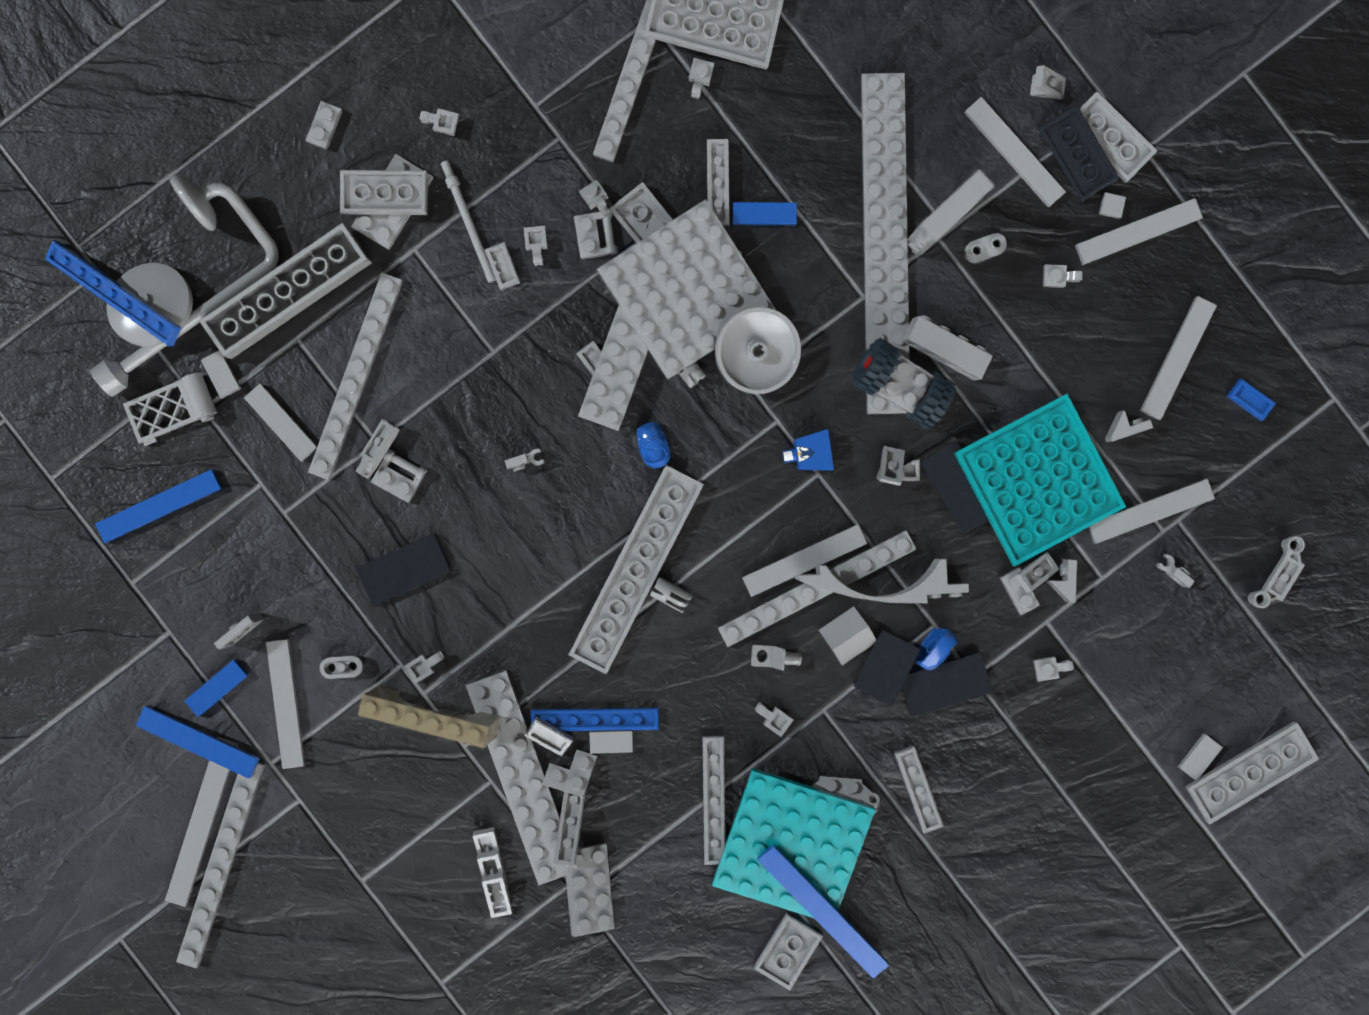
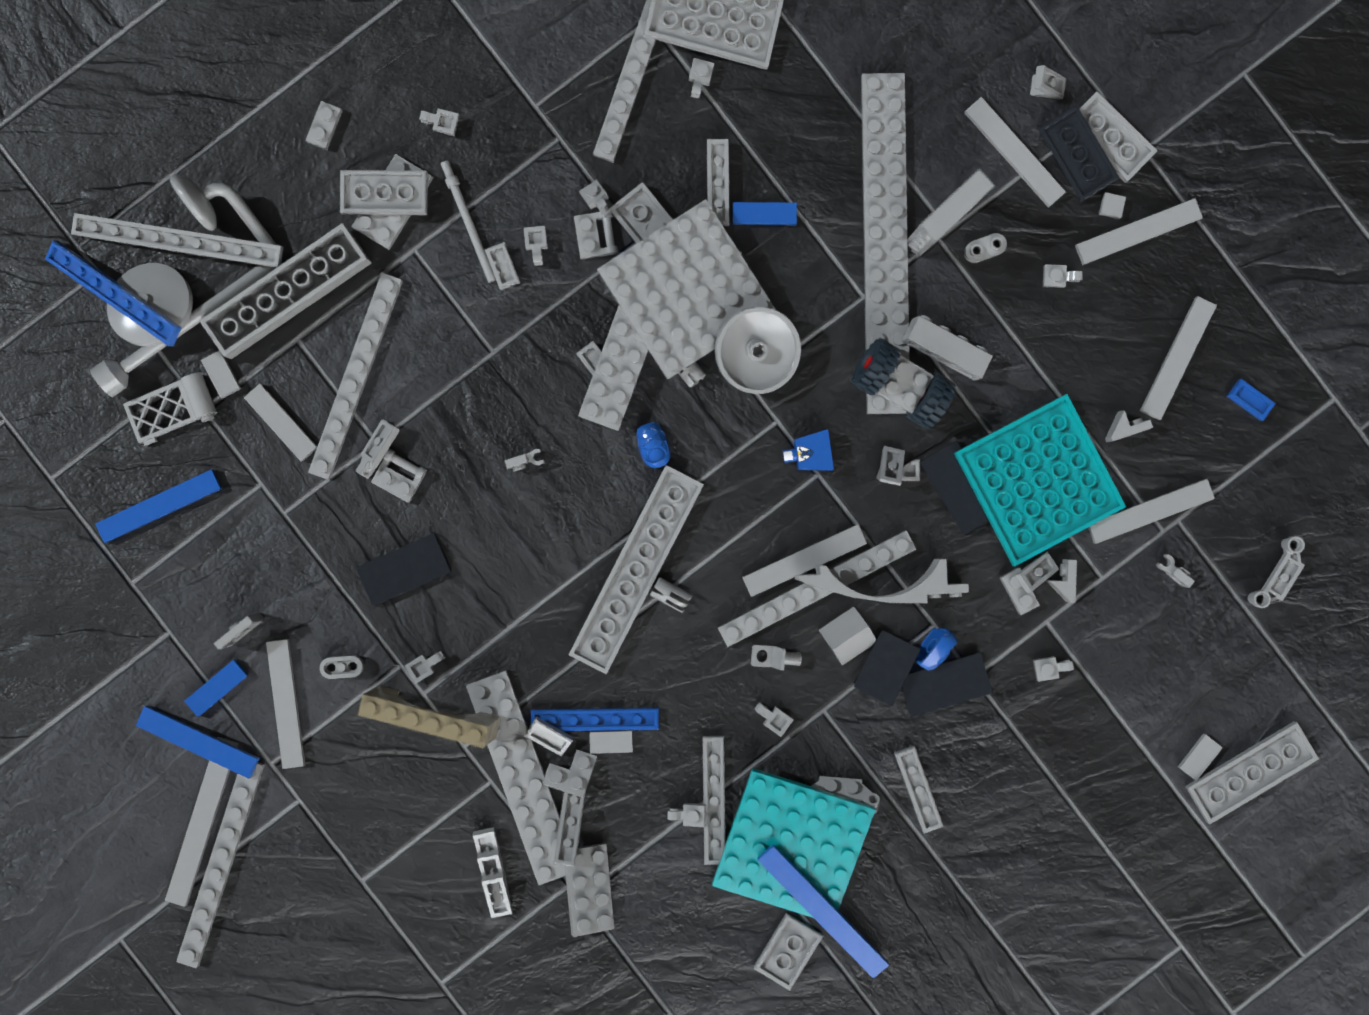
(177, 240): none -> light grey plate
(692, 814): none -> light grey plate

